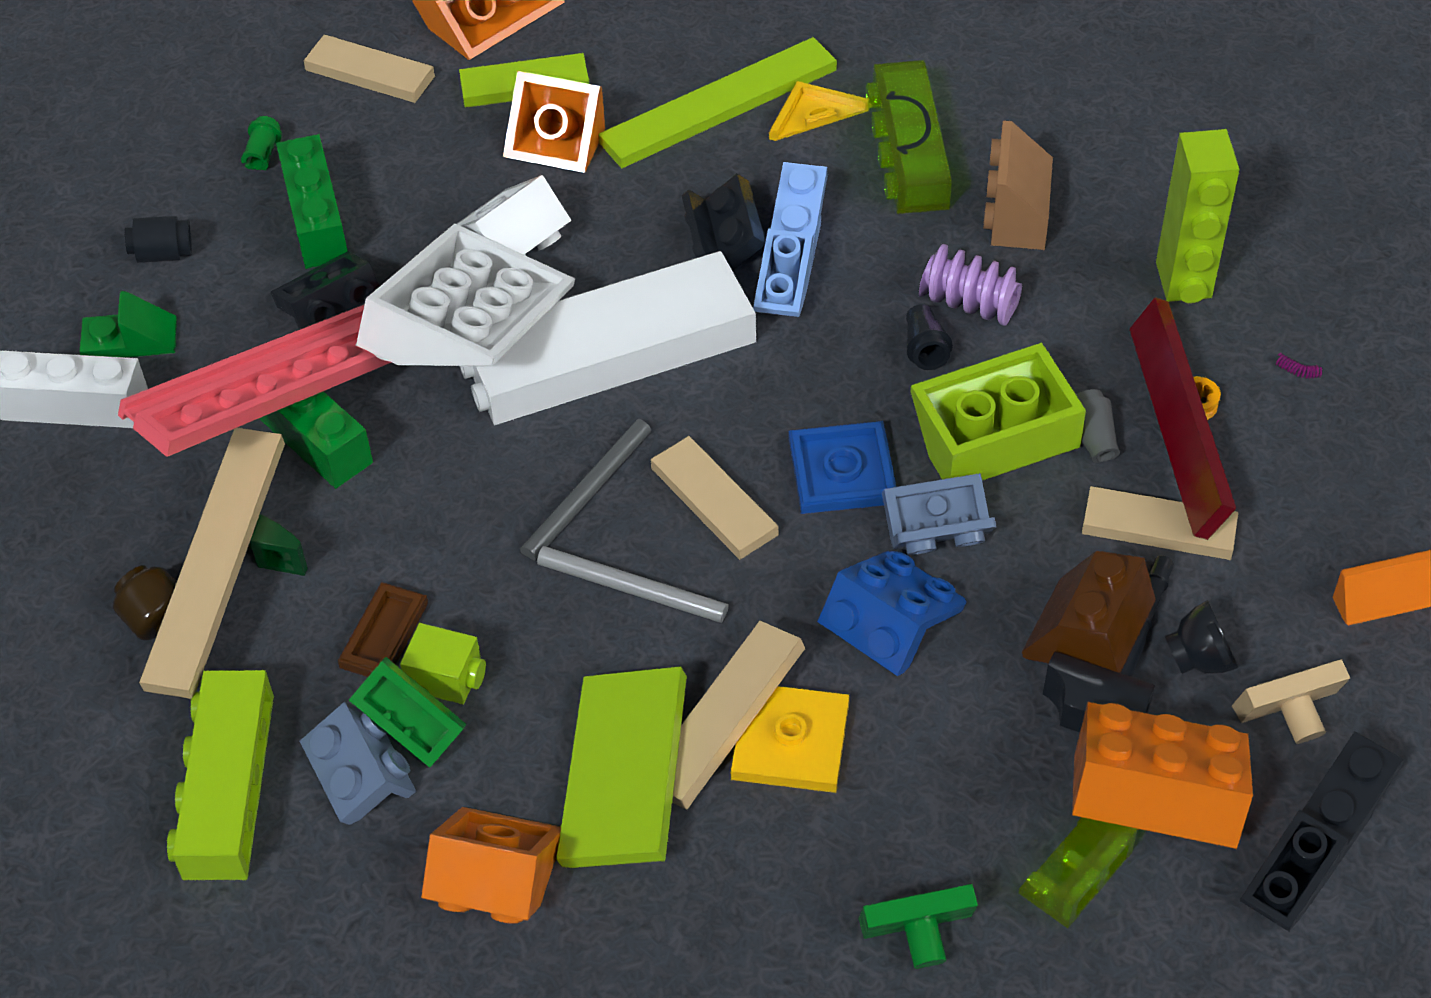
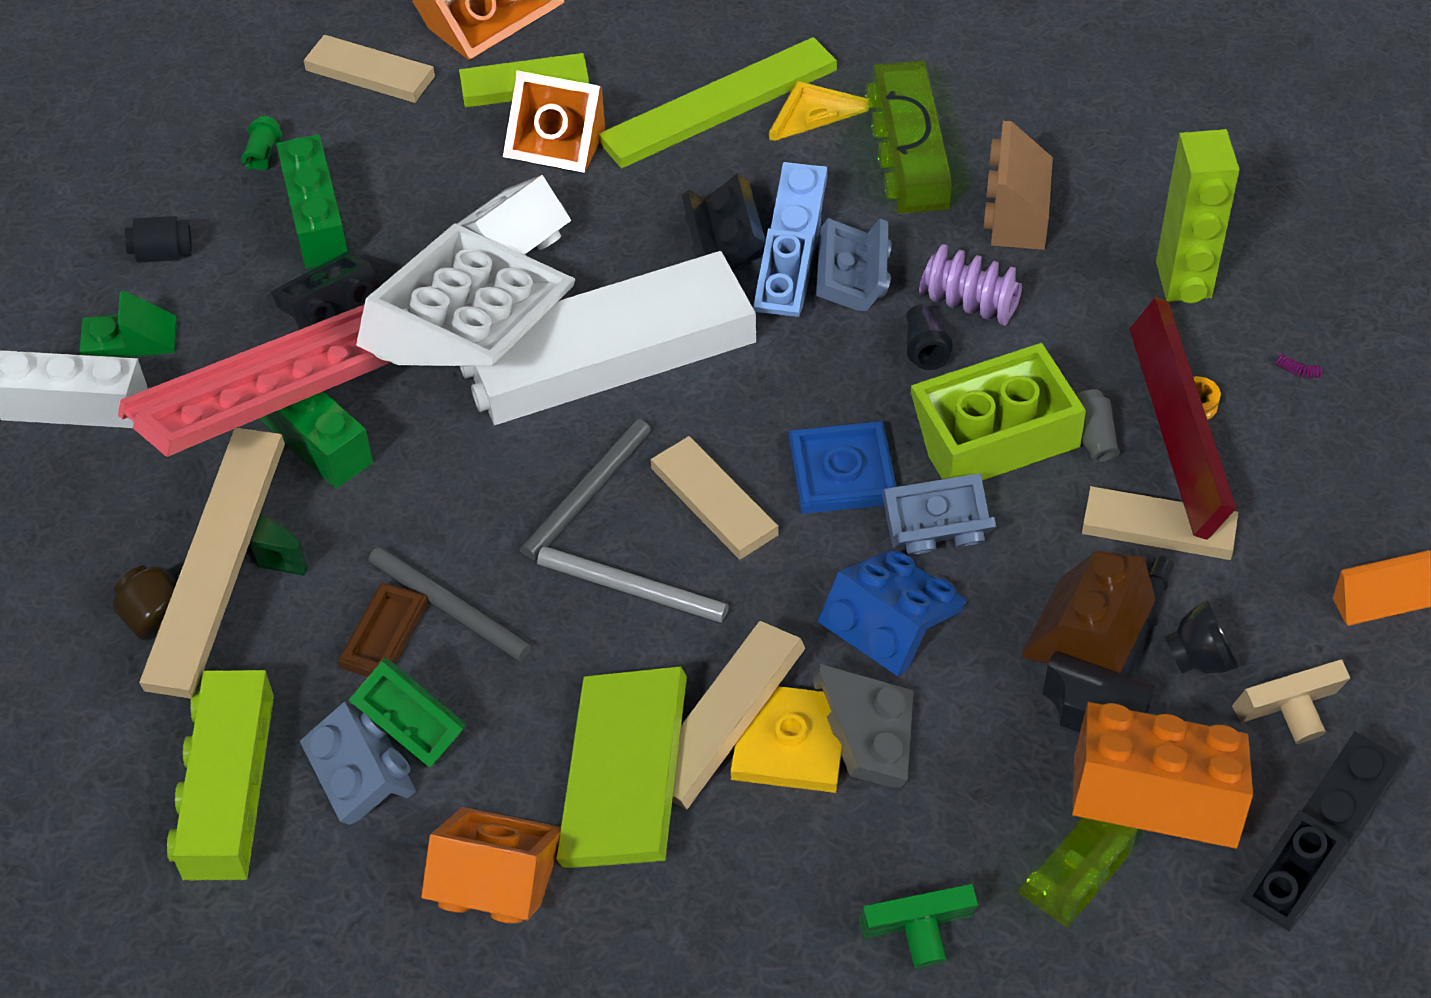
(444, 662): lime brick -> none
(450, 604): none -> dark grey bar
(853, 264): none -> sand blue bracket
(870, 723): none -> dark grey wing

